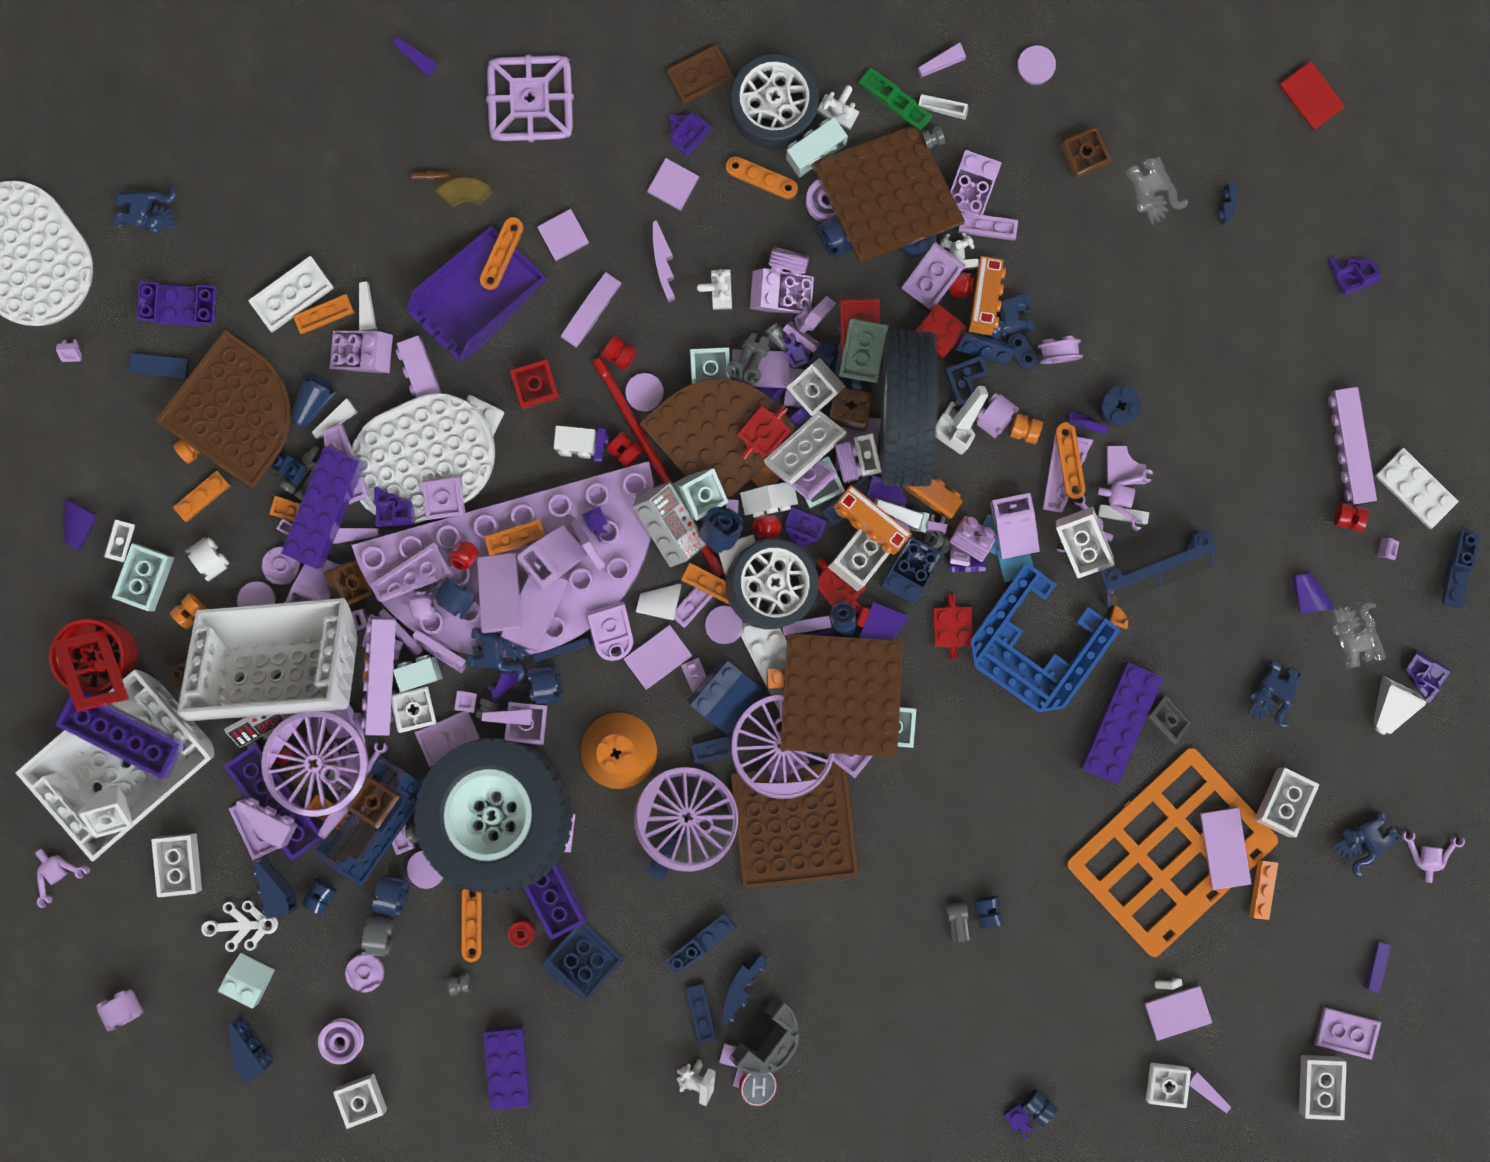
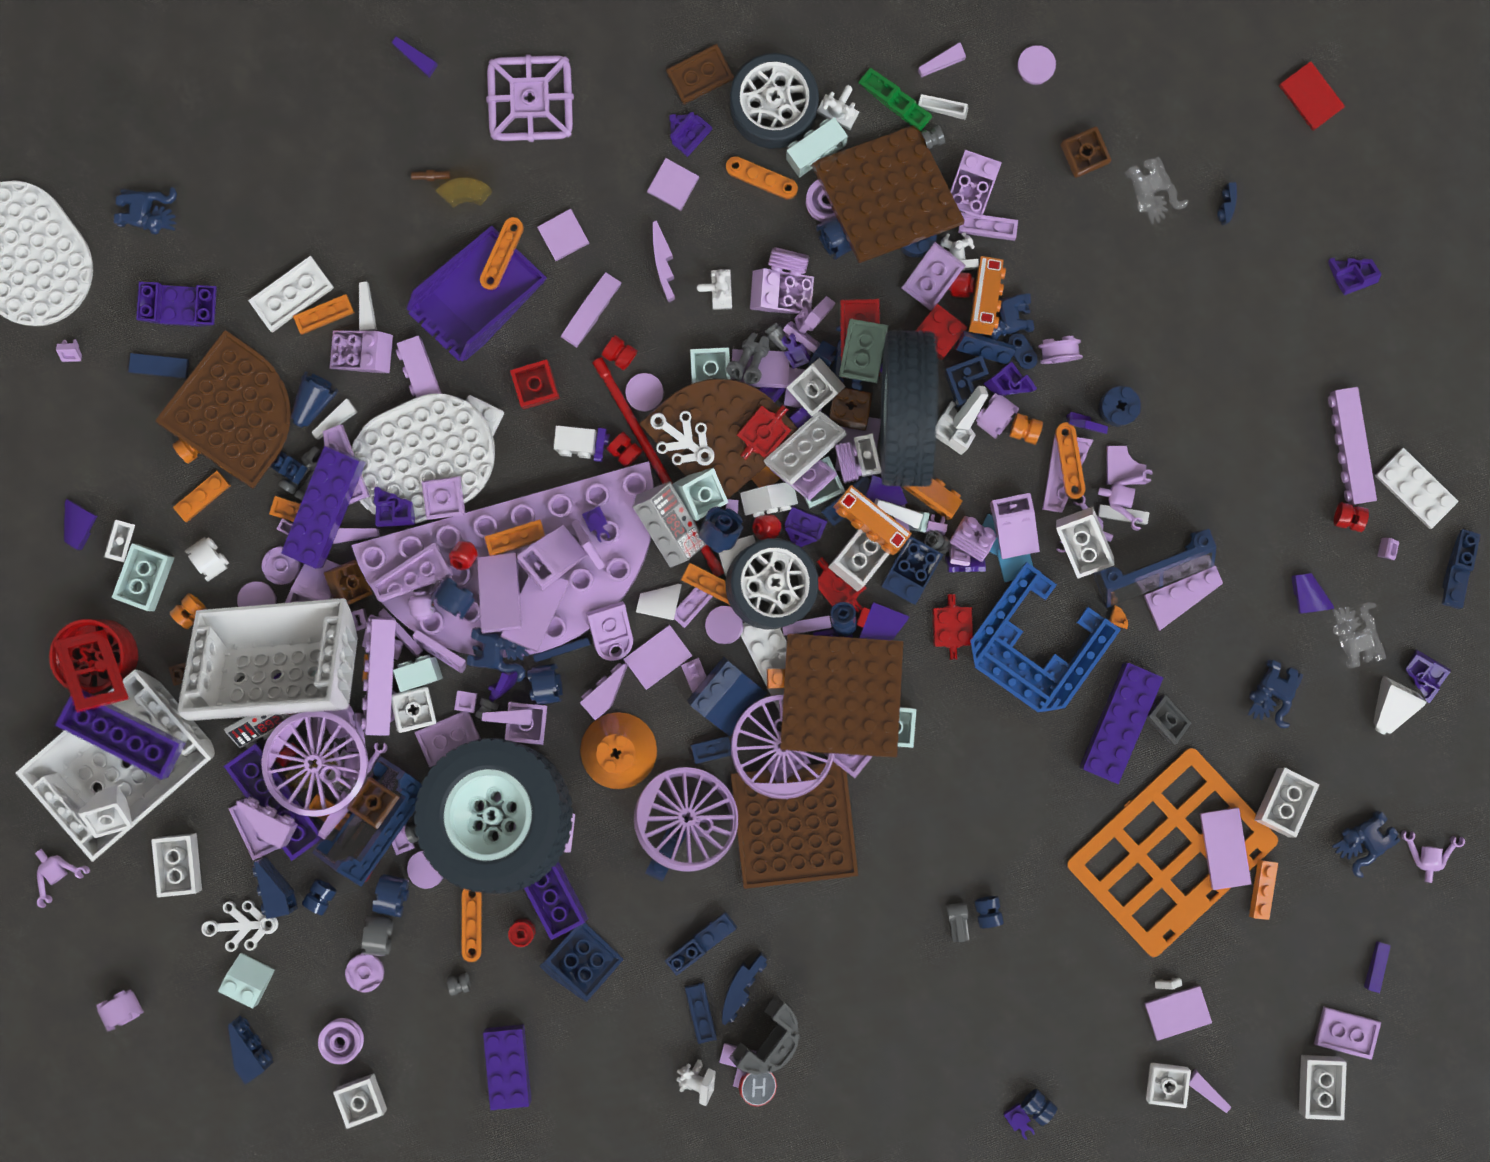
(603, 697): none -> lavender slope
(684, 441): none -> white plant
(1010, 381): none -> dark purple slope
(1178, 597): none -> lavender wing

